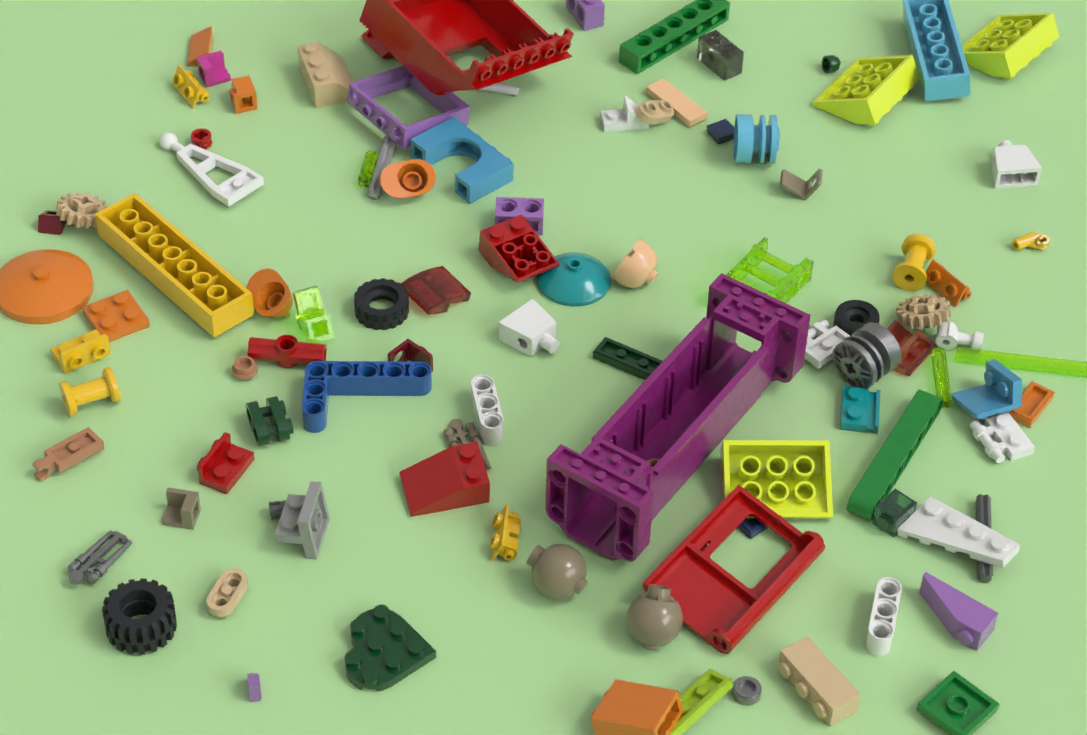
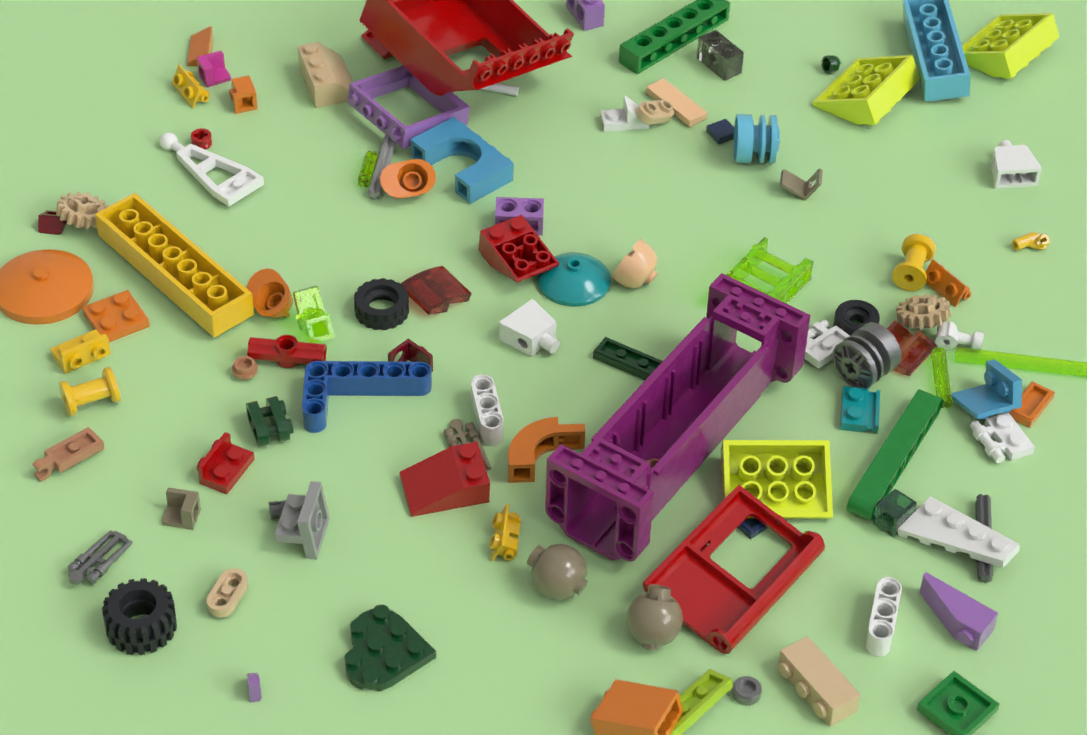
(537, 440): none -> orange arch

